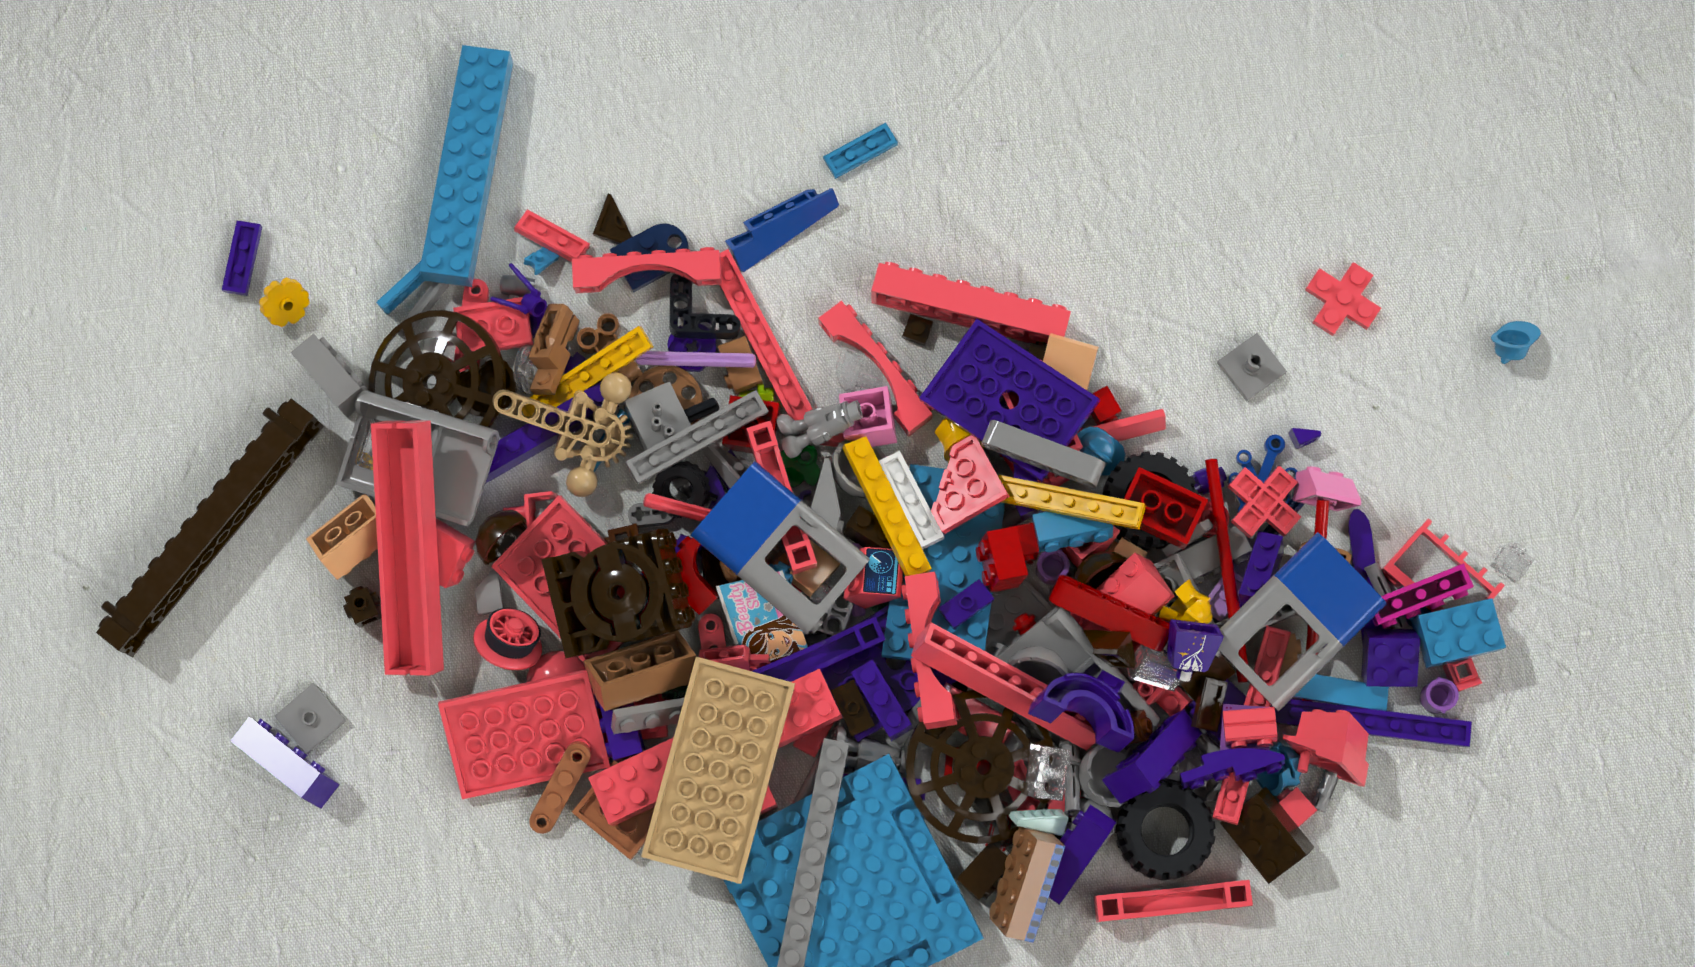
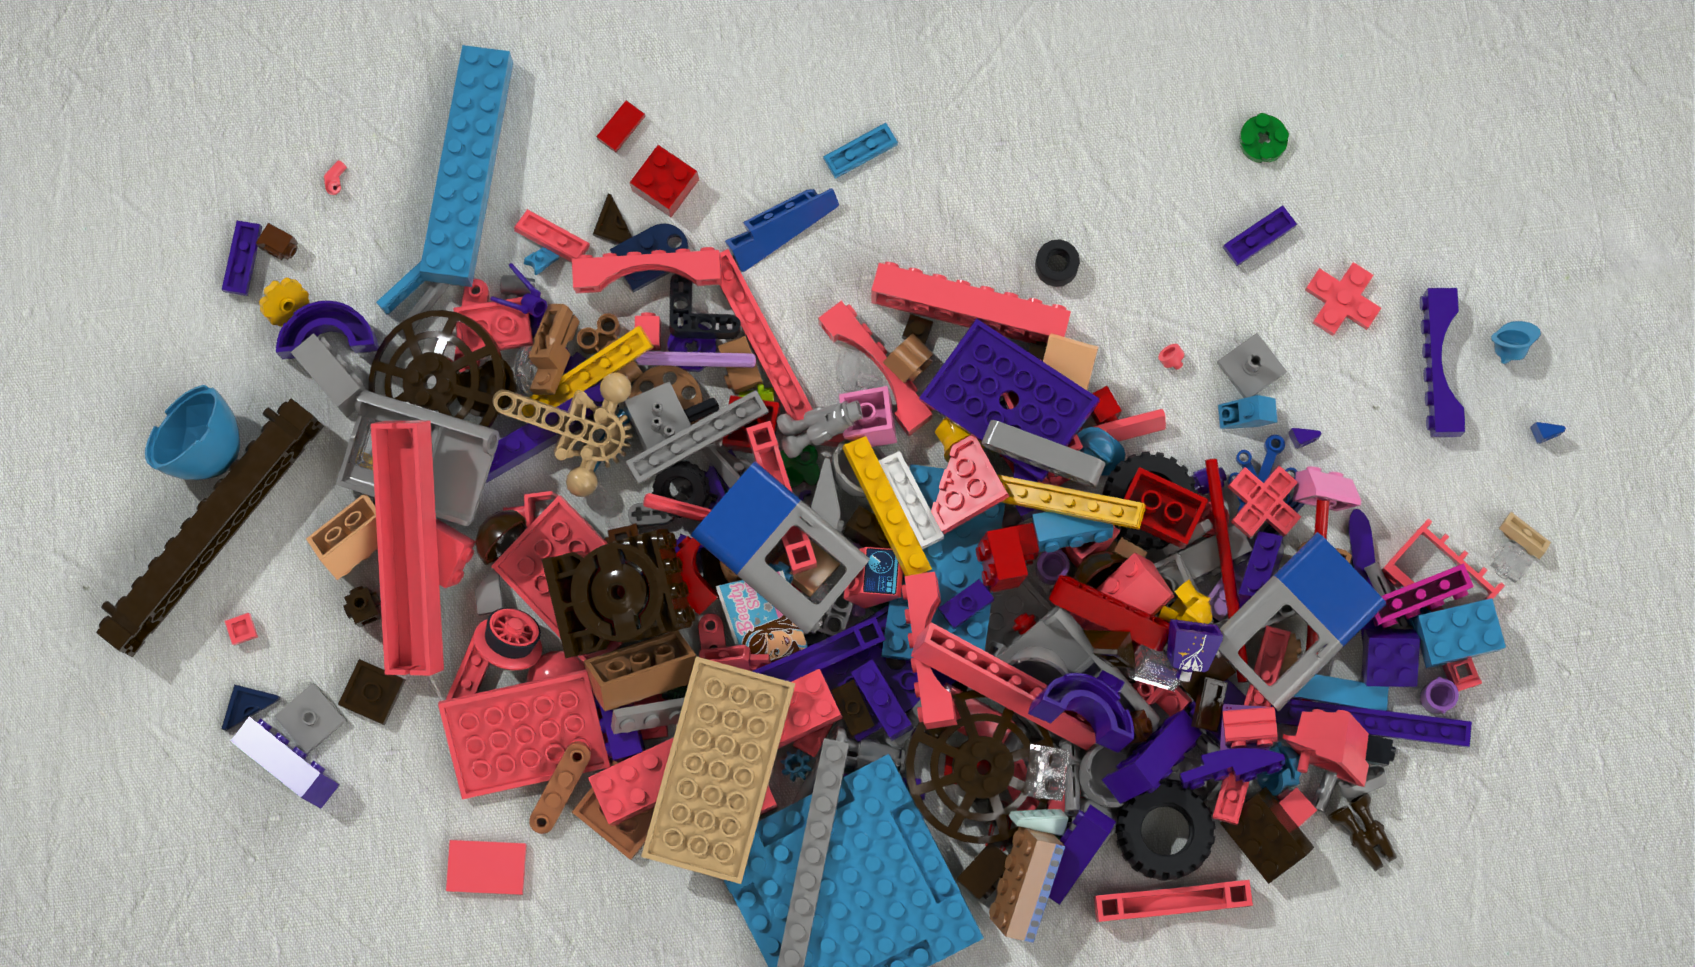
(196, 437): none -> dark azure piece
(241, 629): none -> coral plate
(246, 703): none -> dark blue tile
(277, 242): none -> reddish brown window
(323, 318): none -> dark purple brick
(332, 179): none -> coral arm
(371, 692): none -> dark brown plate
(469, 674): none -> coral plate
(486, 867): none -> coral tile
(620, 126): none -> red tile
(652, 326): none -> coral brick
(664, 181): none -> red piece
(794, 759): none -> dark azure gear
(909, 359): none -> medium nougat brick
(1061, 248): none -> black tyre
(1172, 356): none -> coral tile
(1248, 412): none -> dark azure slope
(1259, 235): none -> dark purple plate
(1263, 125): none -> green plate
(1365, 840): none -> dark brown piece
(1375, 779): none -> light grey beam
(1379, 751): none -> black brick
(1445, 412): none -> dark purple arch
(1526, 536): none -> tan plate
(1544, 431): none -> blue slope

